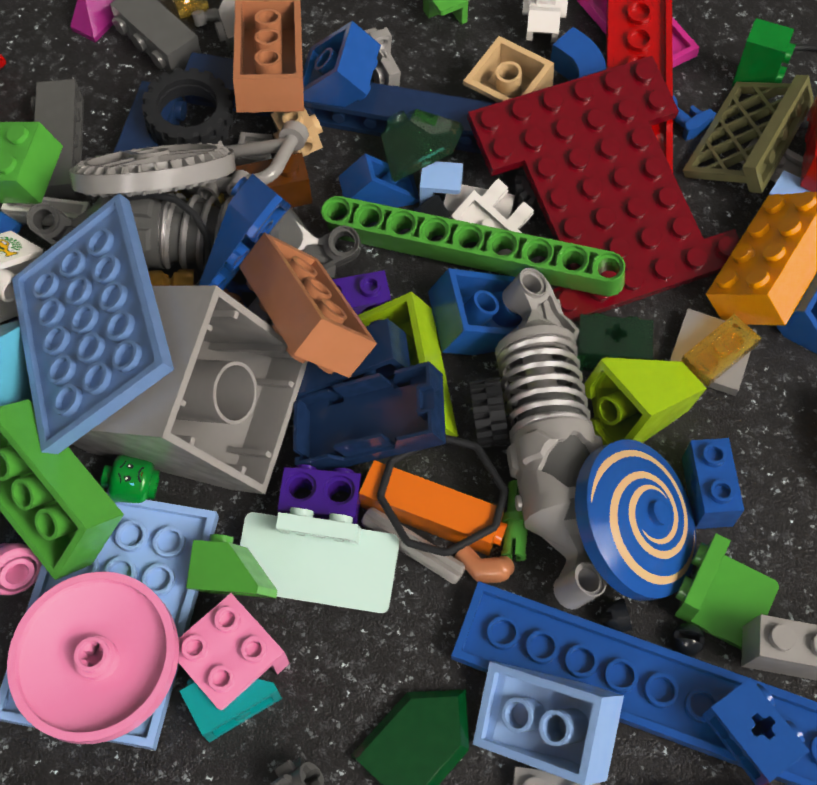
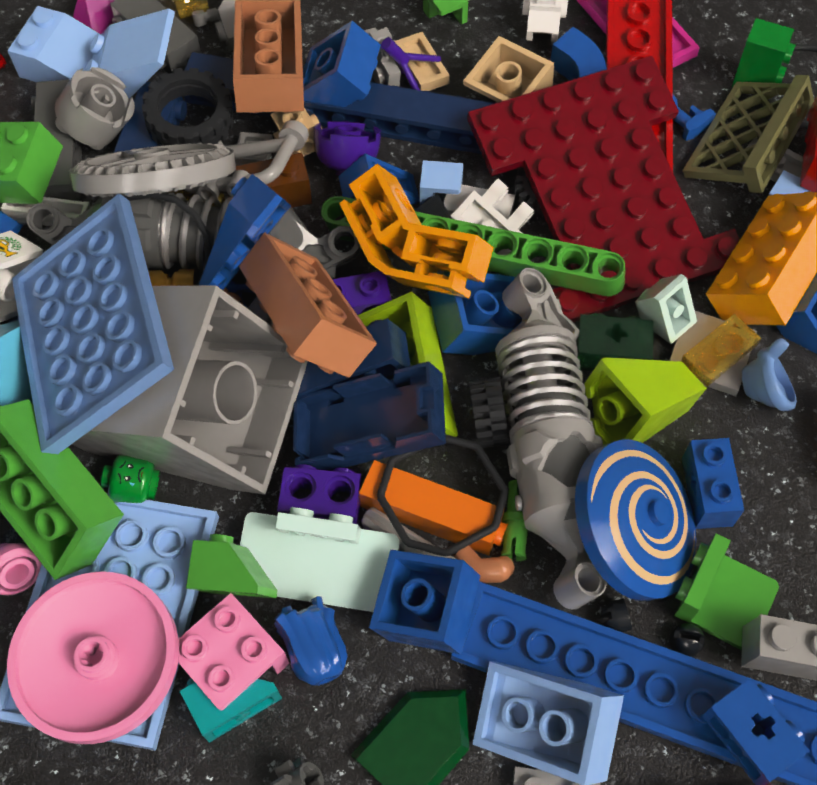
(51, 46): none -> light blue slope
(93, 107): none -> light grey brick
(133, 48): none -> light blue slope
(312, 642): none -> blue piece
(344, 144): none -> dark purple cylinder
(387, 218): none -> light orange brick
(403, 58): none -> dark purple plant
(418, 141): clear green slope -> none
(425, 601): none -> blue brick
(427, 74): none -> tan plate
(668, 306): none -> light aqua slope
(767, 379): none -> medium blue hat

